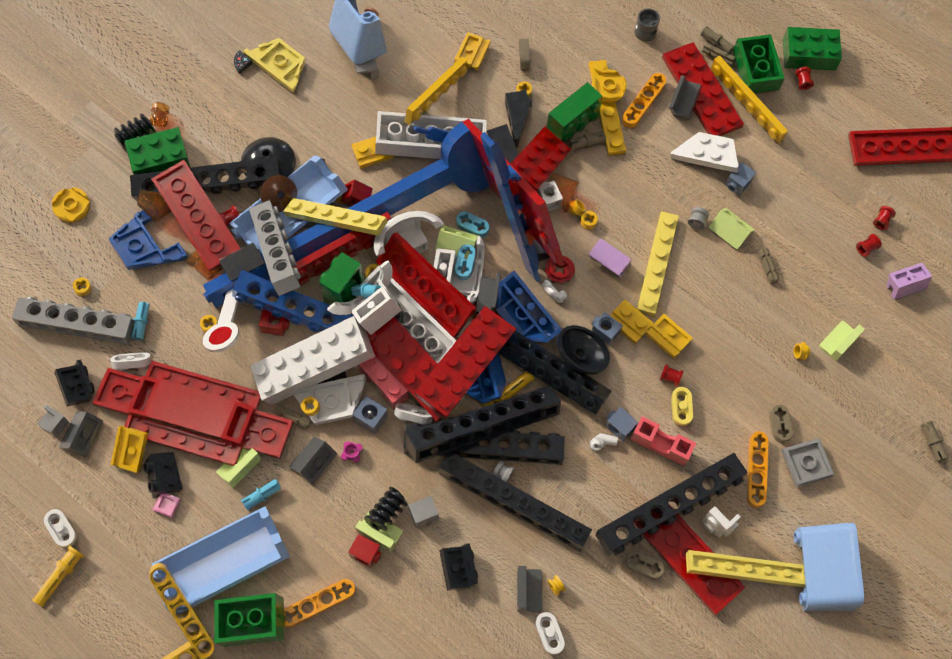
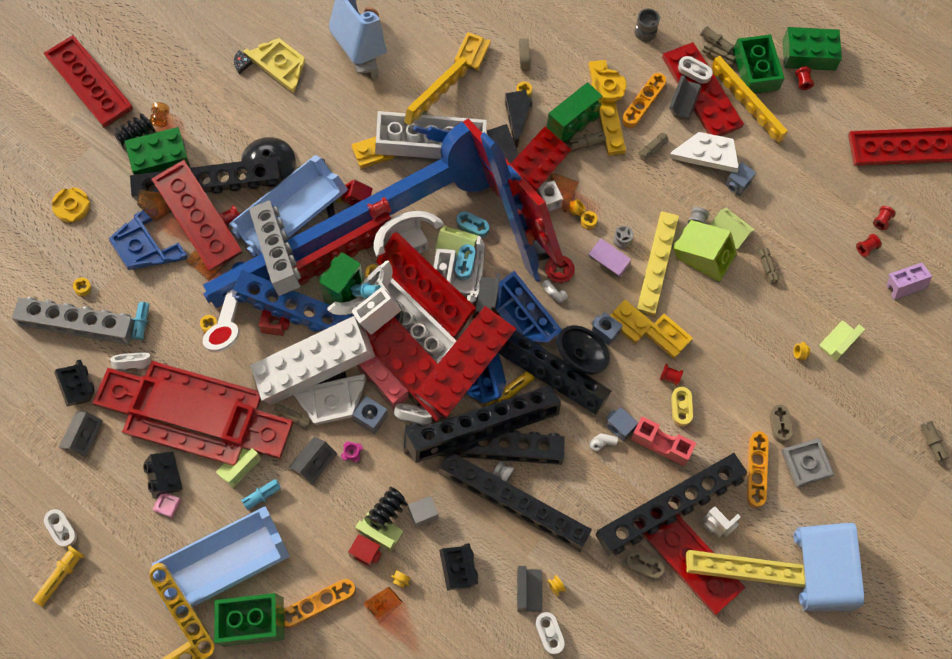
(53, 422): light grey panel -> none
(88, 81): none -> red plate
(129, 449): yellow plate -> none
(244, 259): dark grey panel -> none
(274, 185): reddish brown dish -> none
(311, 412): yellow bush -> none
(336, 216): light yellow plate -> none
(379, 208): none -> red bush
(382, 604): none -> clear orange slope
(400, 579): none -> yellow plate
(620, 233): none -> light grey wheel
(653, 146): none -> dark tan axle
(695, 69): none -> white plate
(706, 249): none -> lime slope

